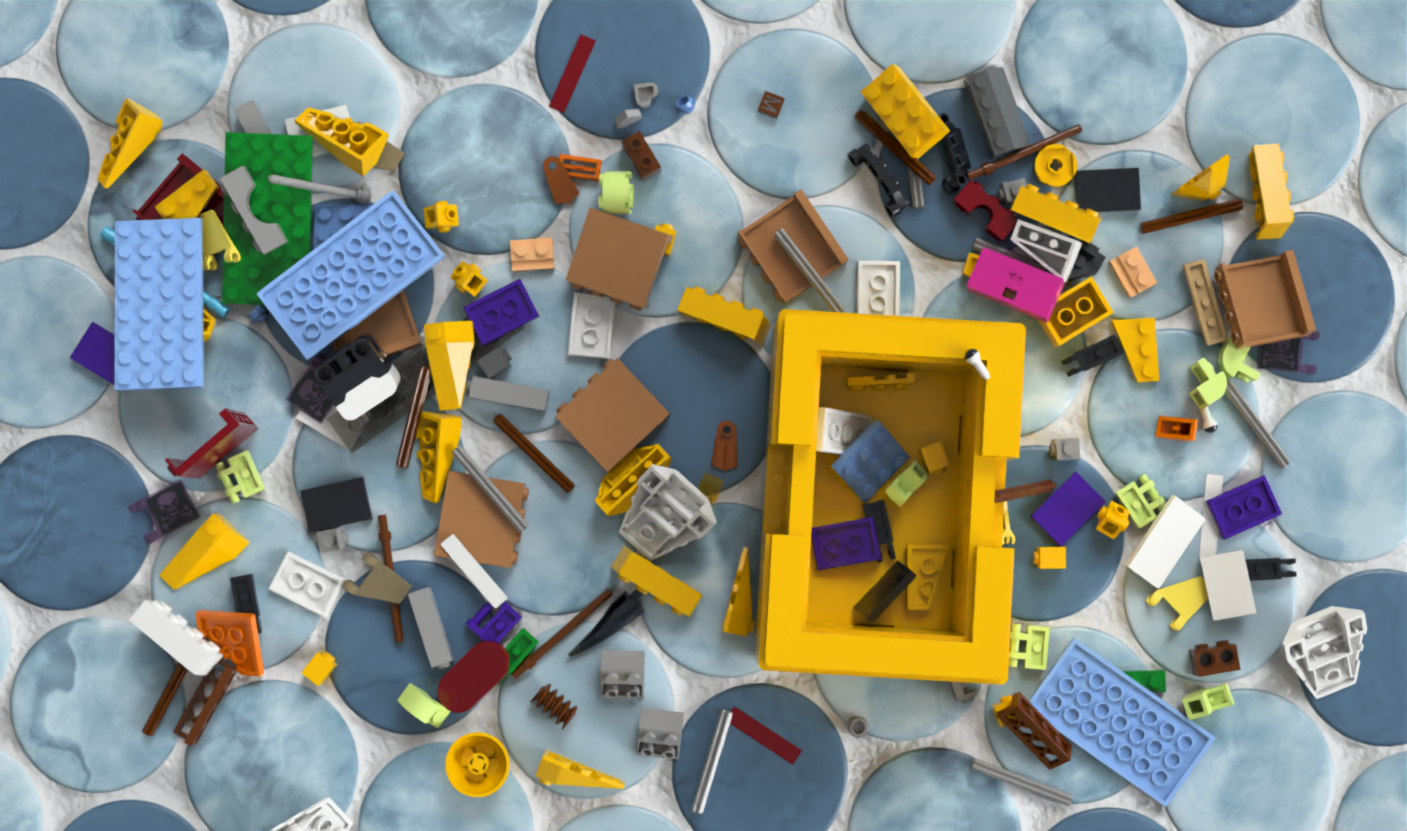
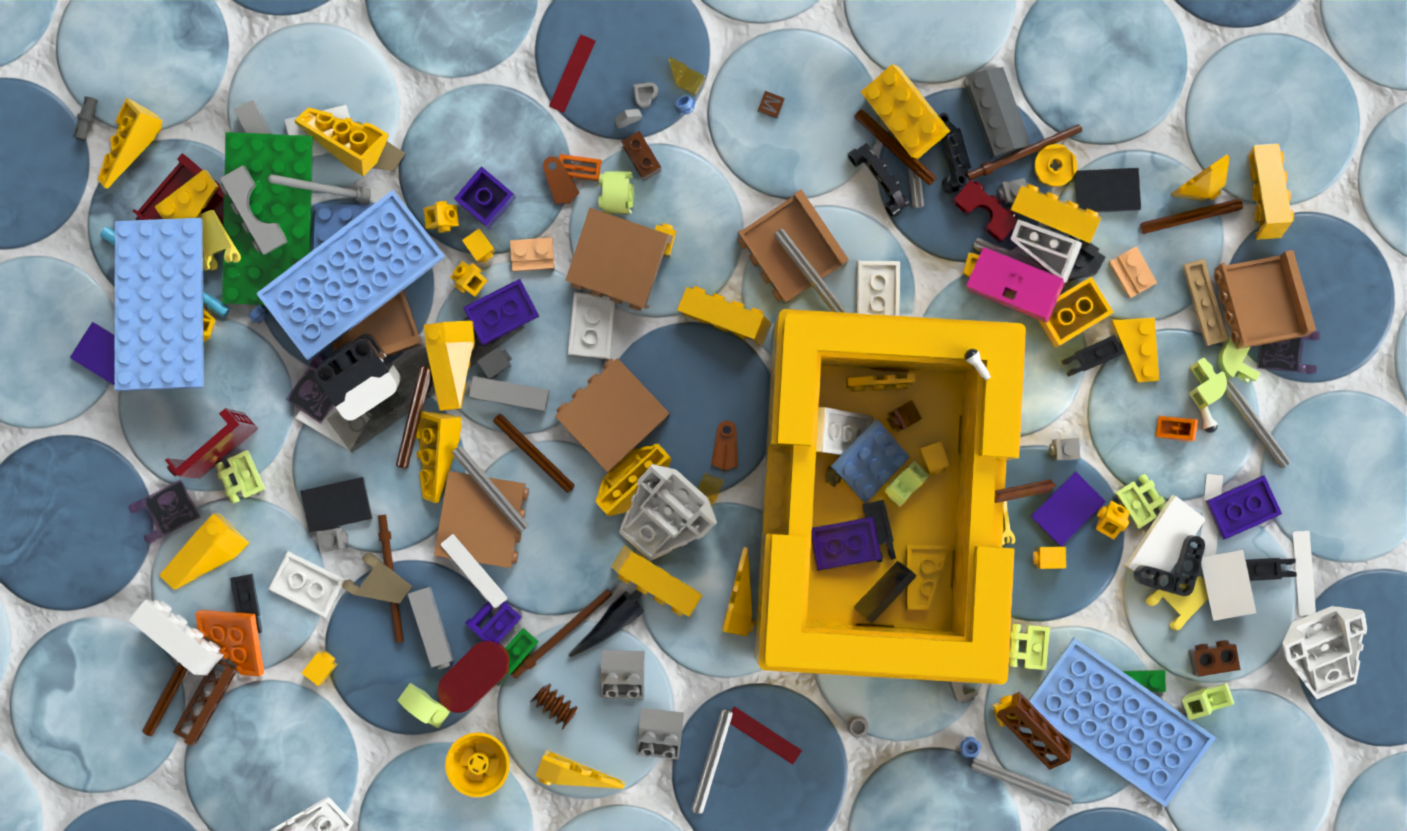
(85, 118): none -> dark grey pin
(479, 246): none -> yellow brick
(484, 197): none -> dark purple brick
(686, 78): none -> clear yellow slope
(832, 477): none -> dark grey plate
(903, 416): none -> reddish brown slope
(976, 746): none -> medium blue plate
(1175, 579): none -> black beam
(1304, 571): none -> white sticker

